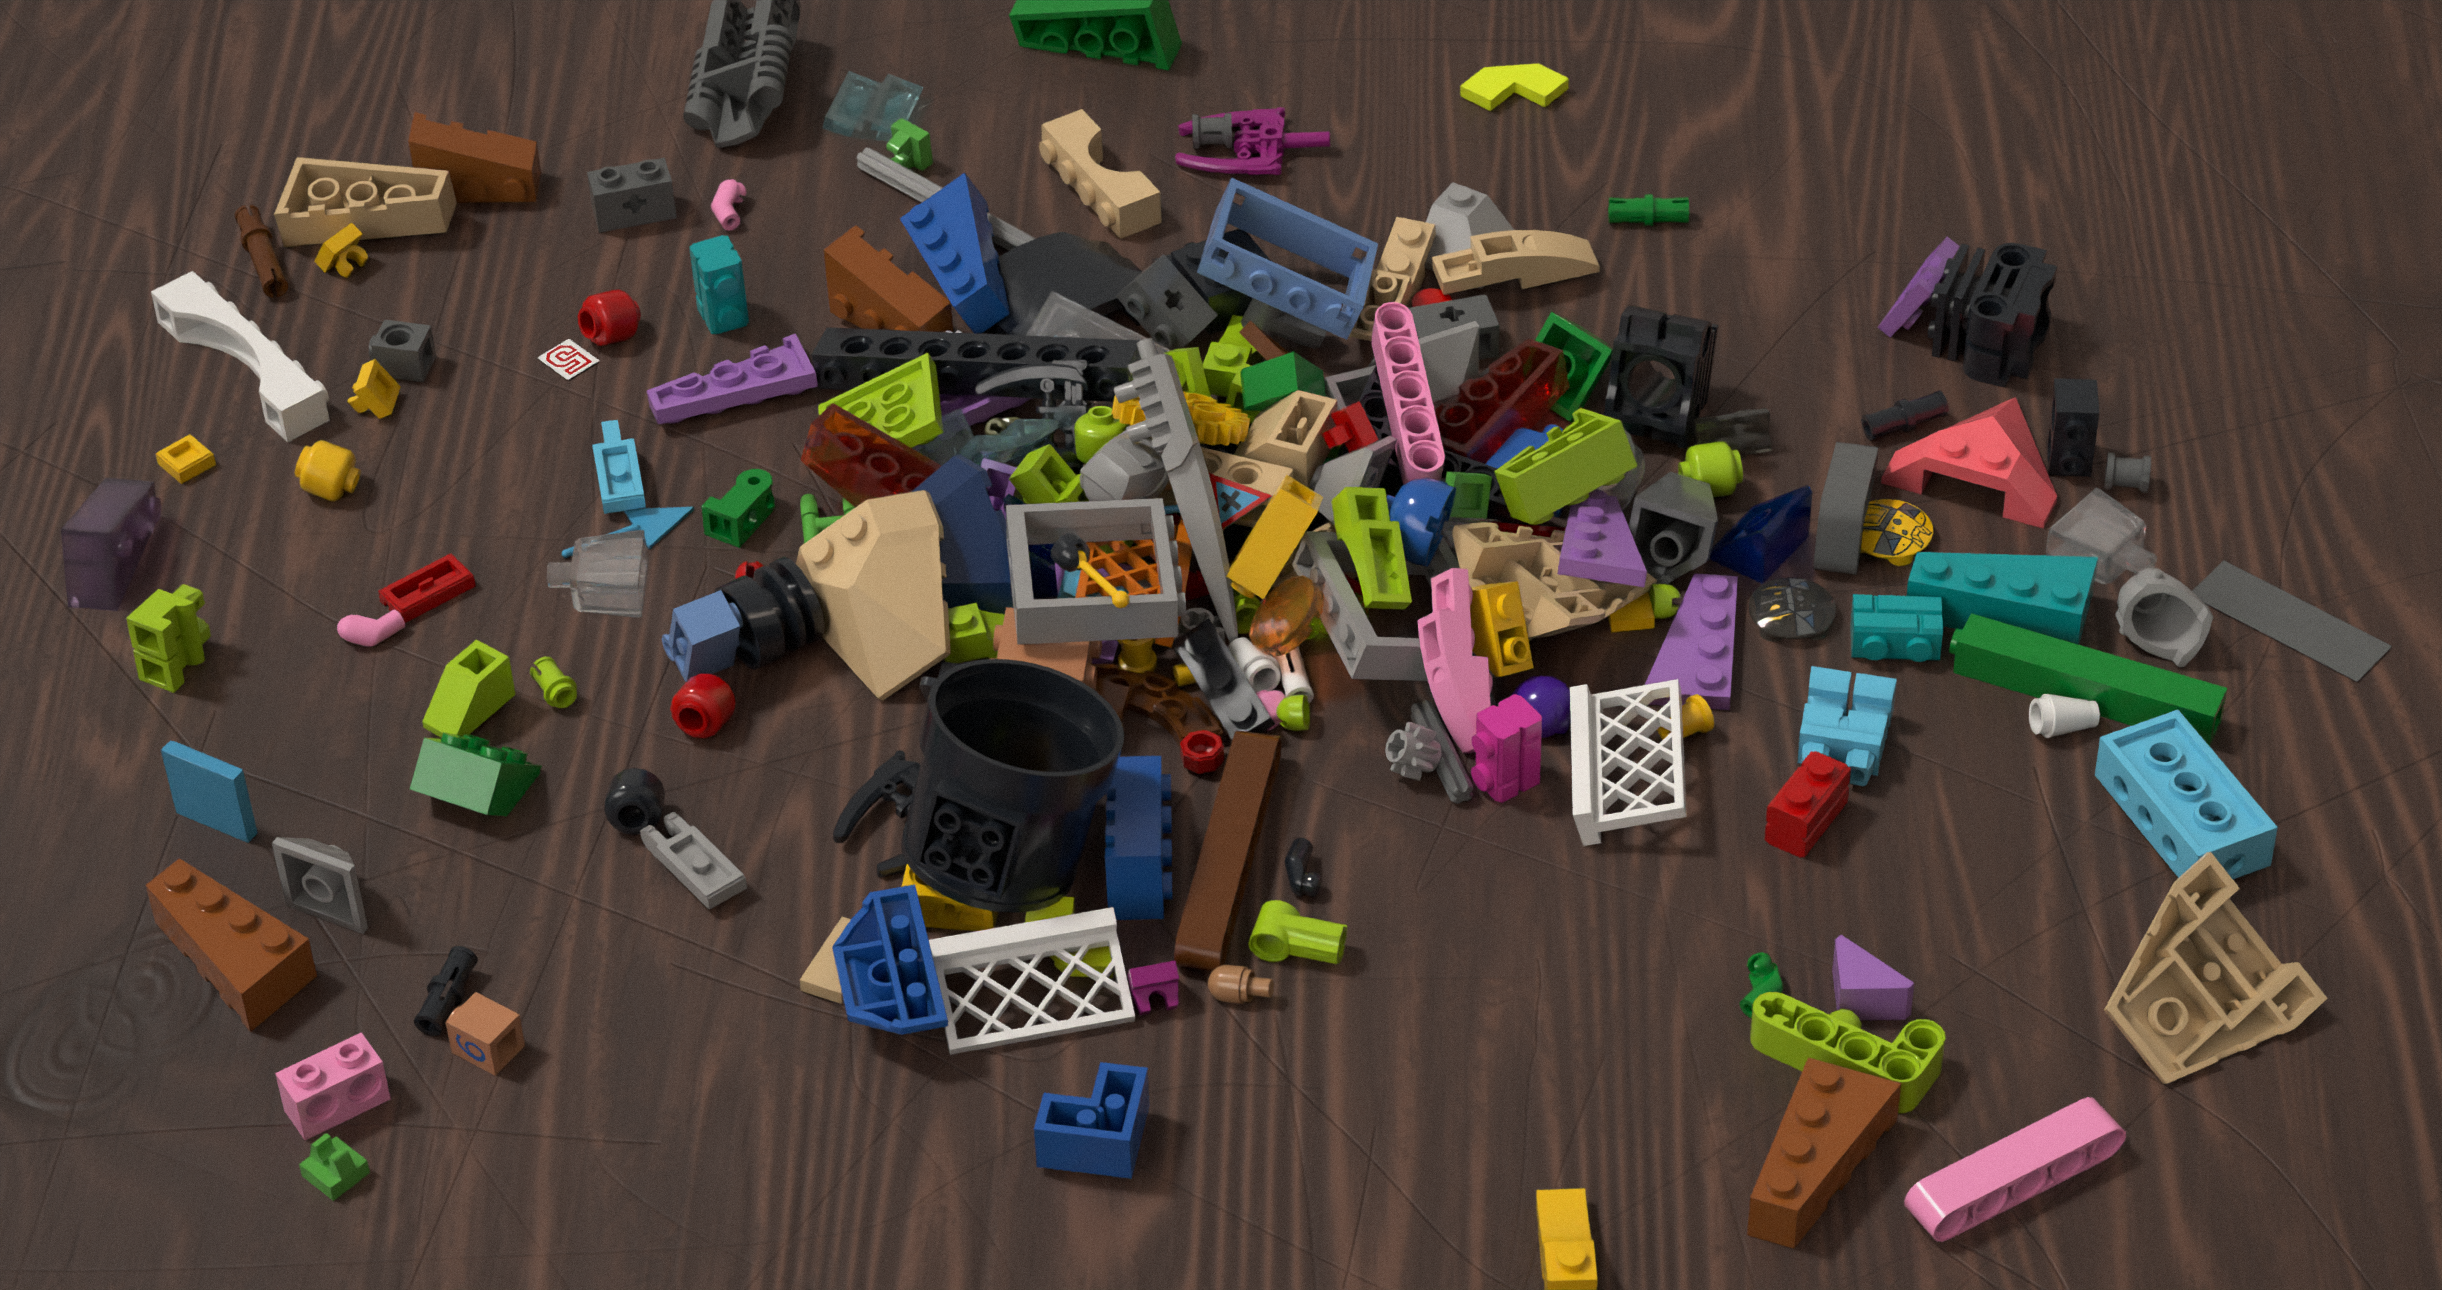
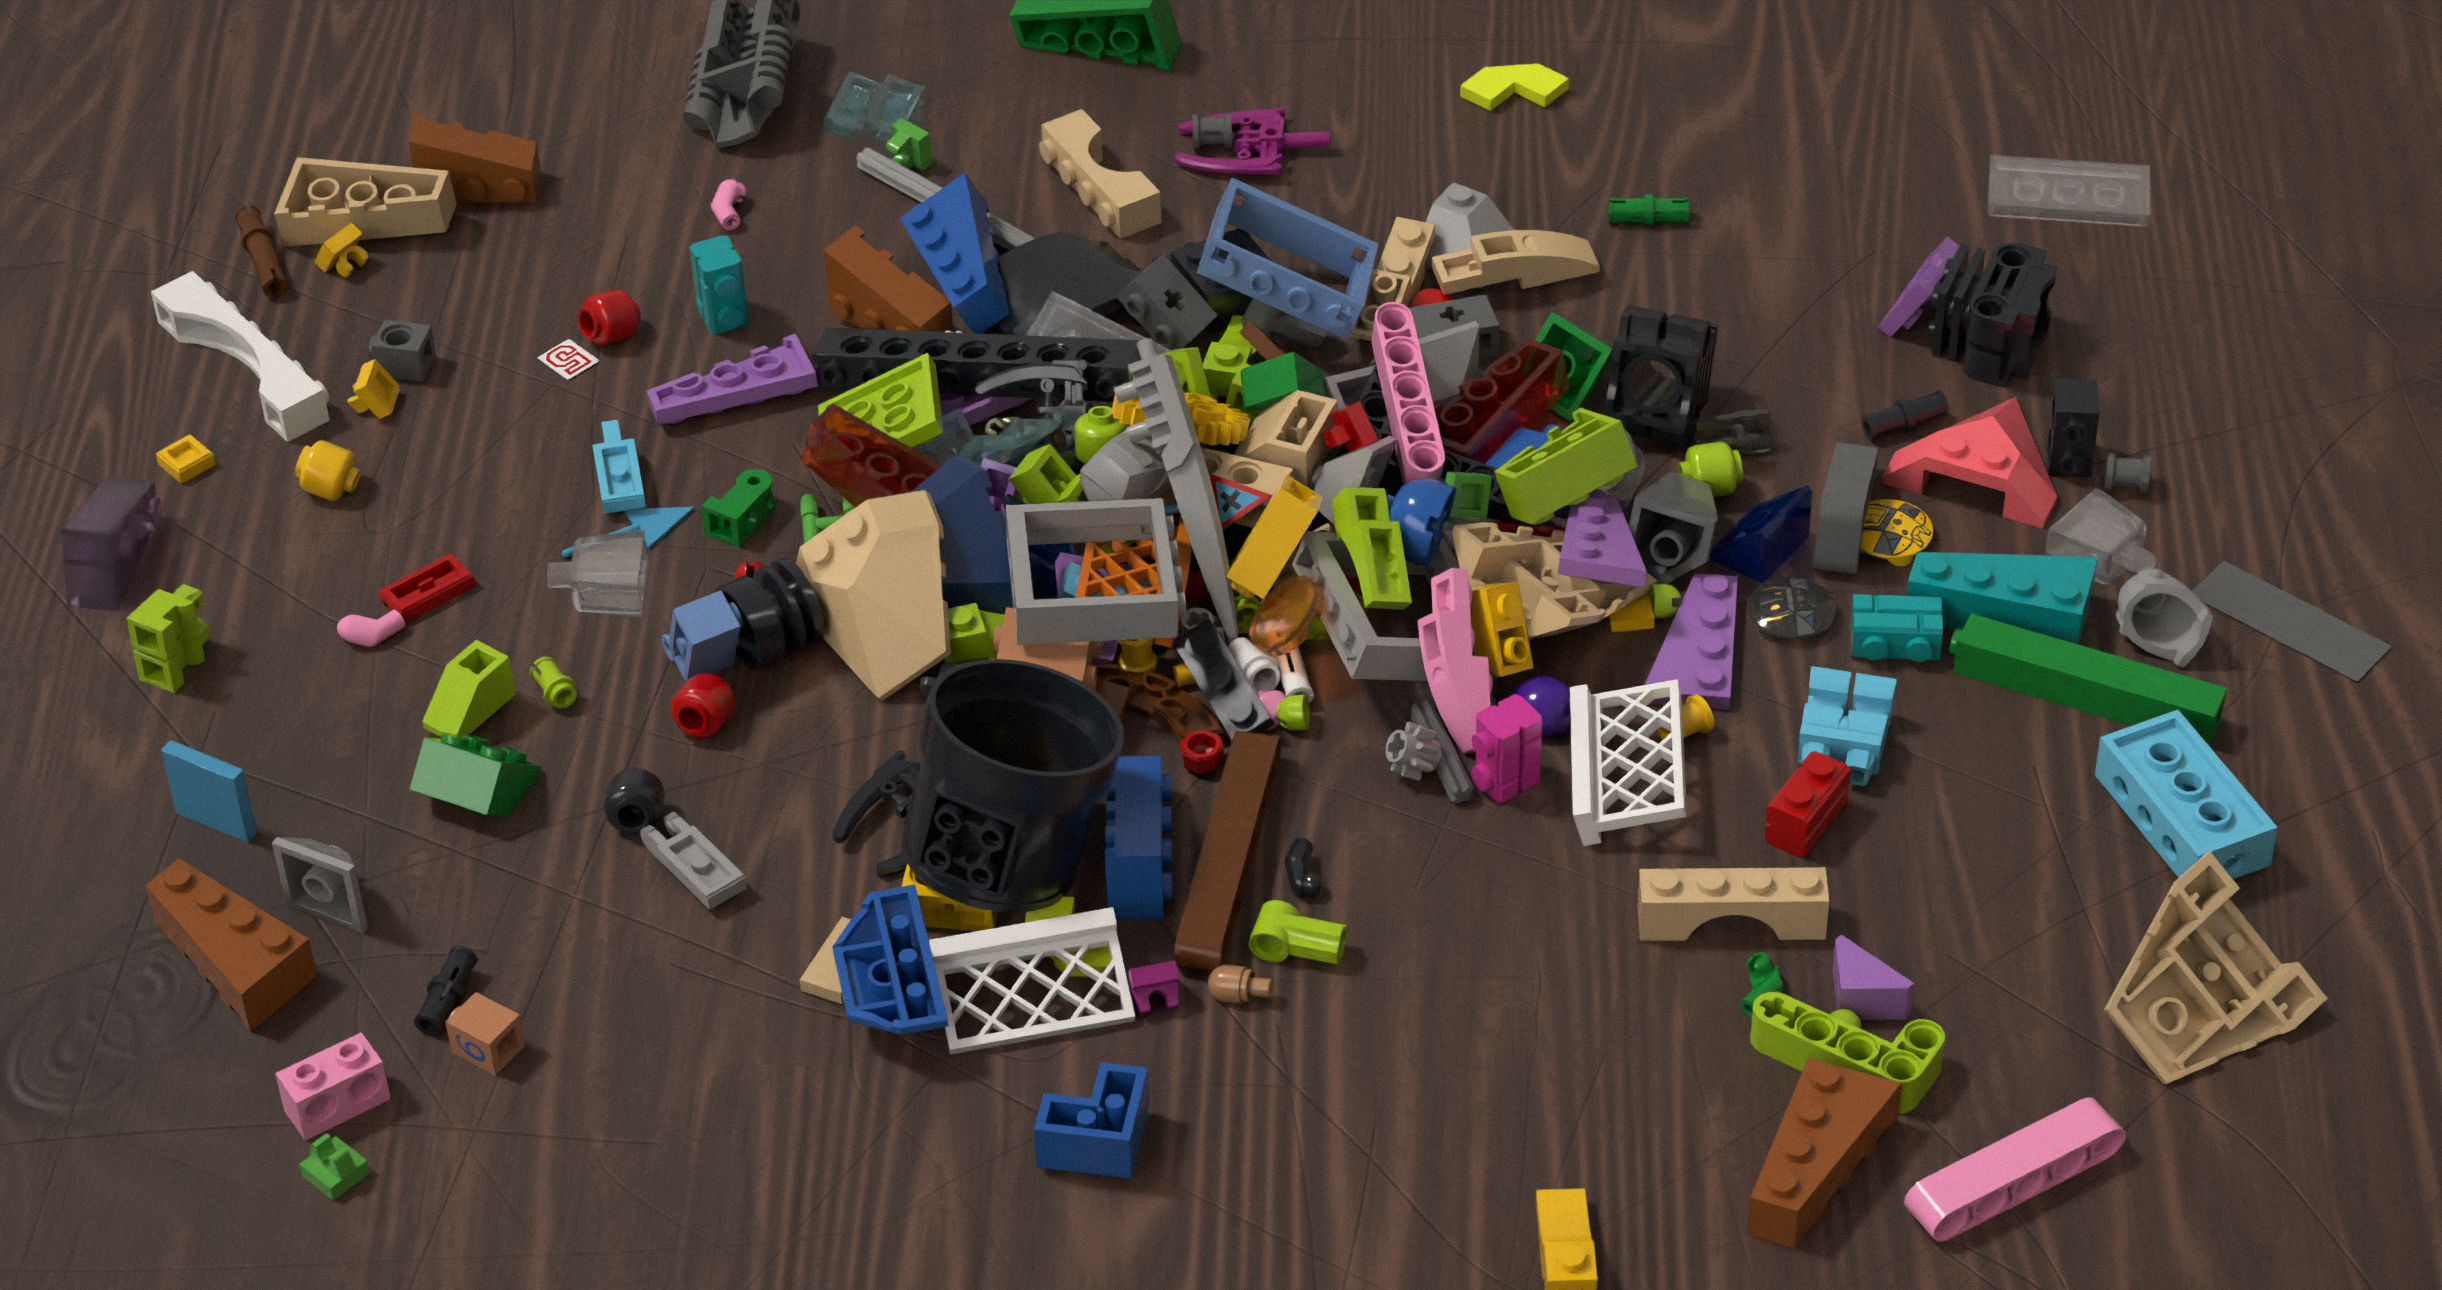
(631, 194): dark grey brick -> none
(1073, 554): hinge -> none
(1682, 899): none -> tan arch
(2061, 715): white cone -> none
(2069, 190): none -> clear tile

